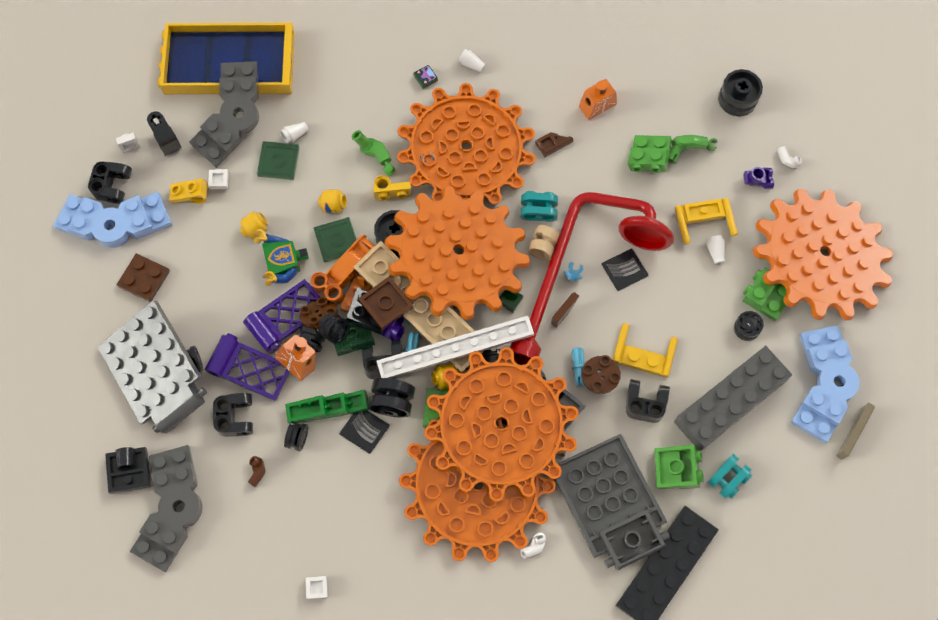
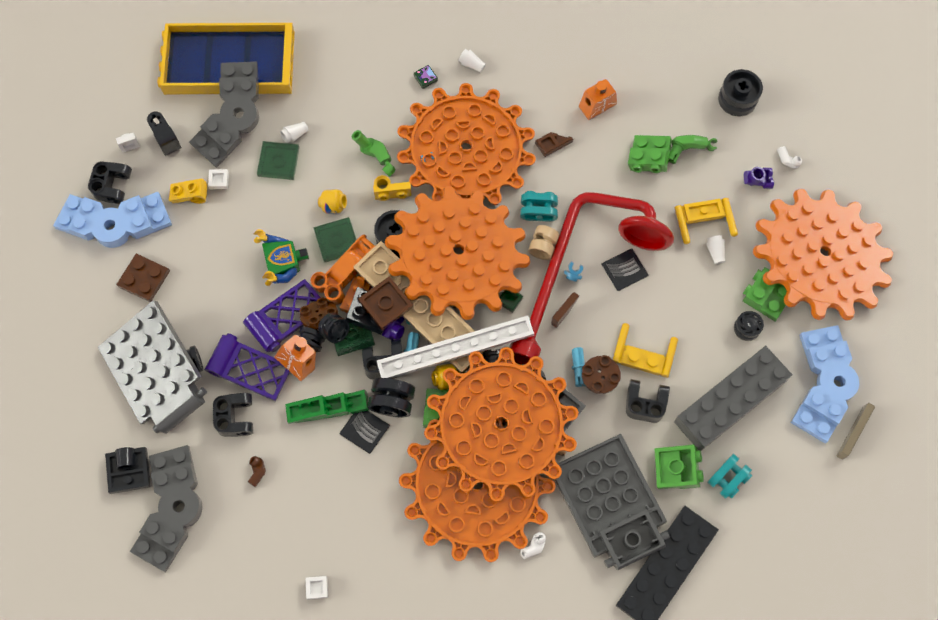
(251, 223): yellow head -> none
(296, 436): black wheel -> none

